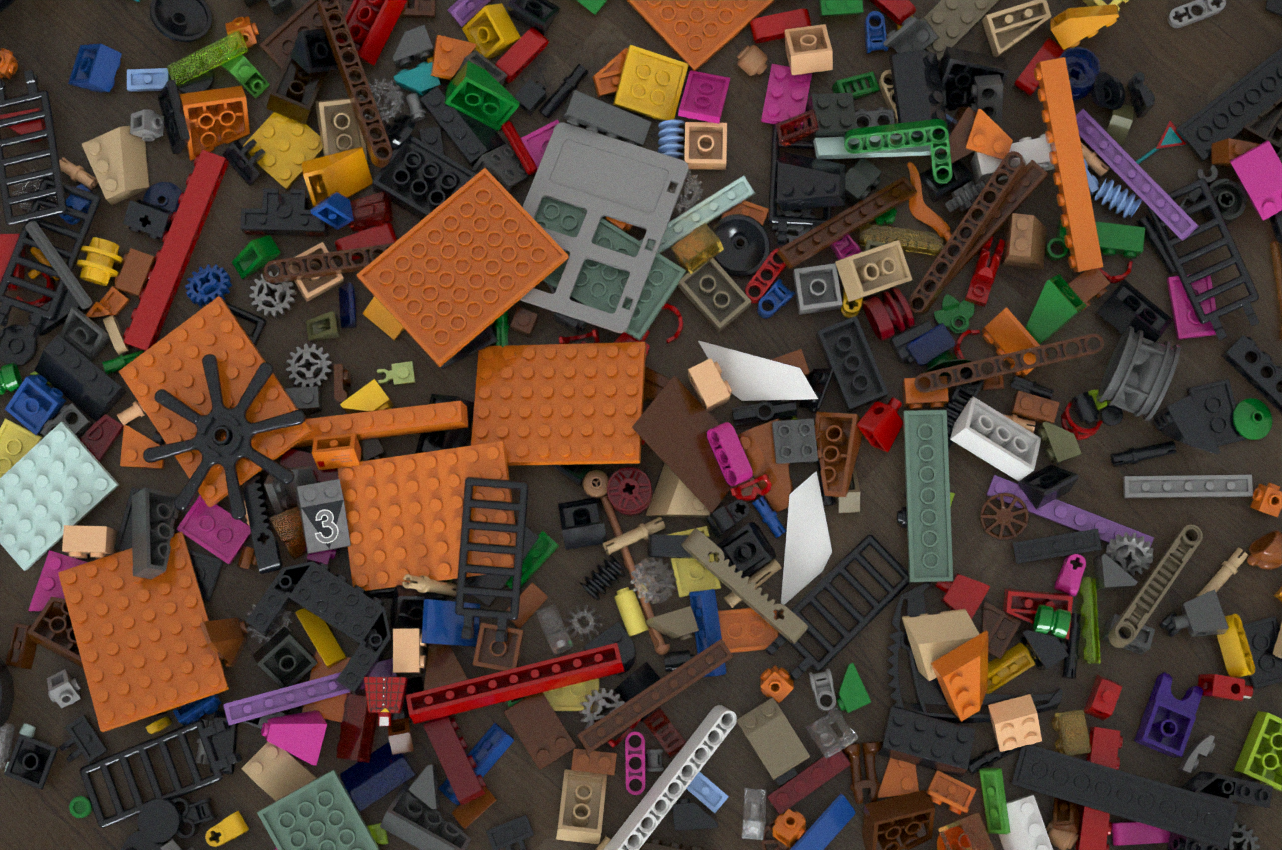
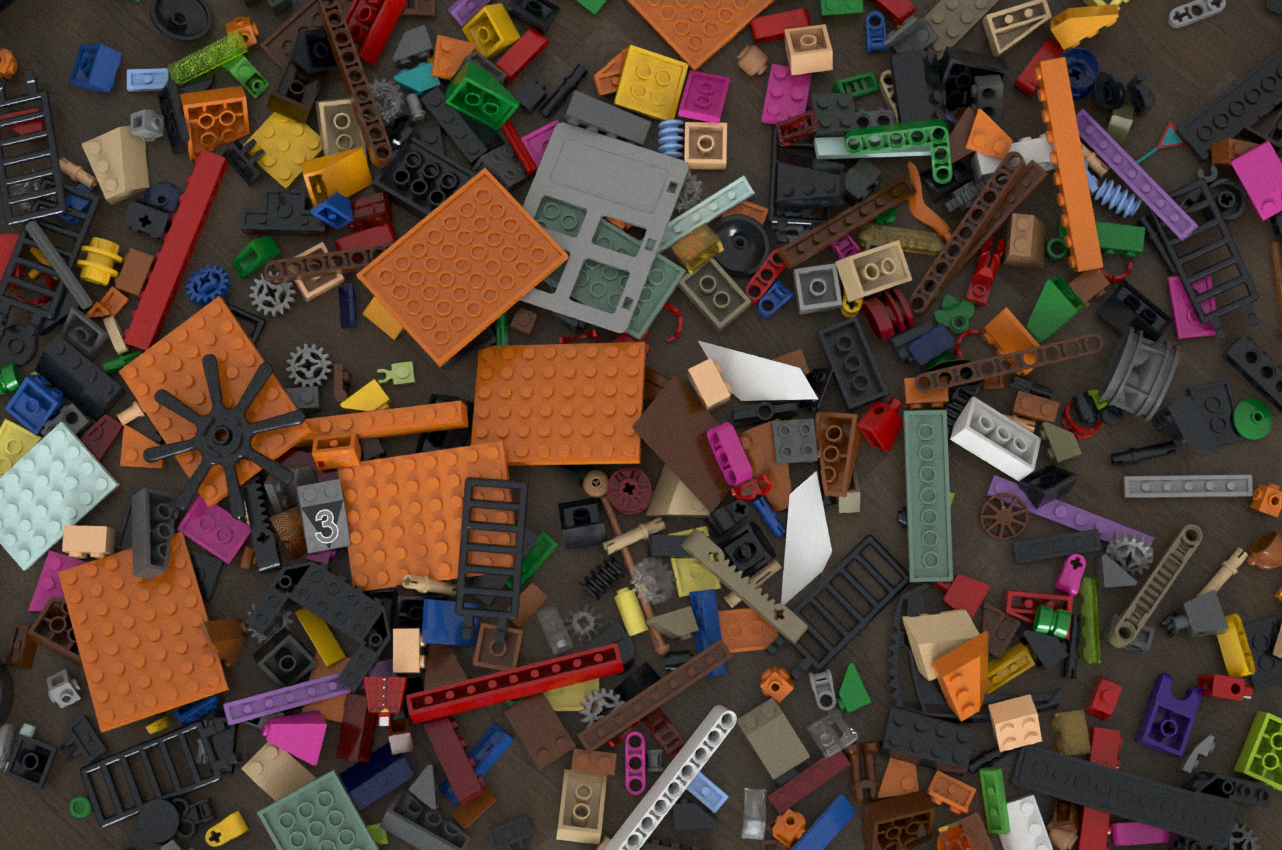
(323, 327): olive slope -> none

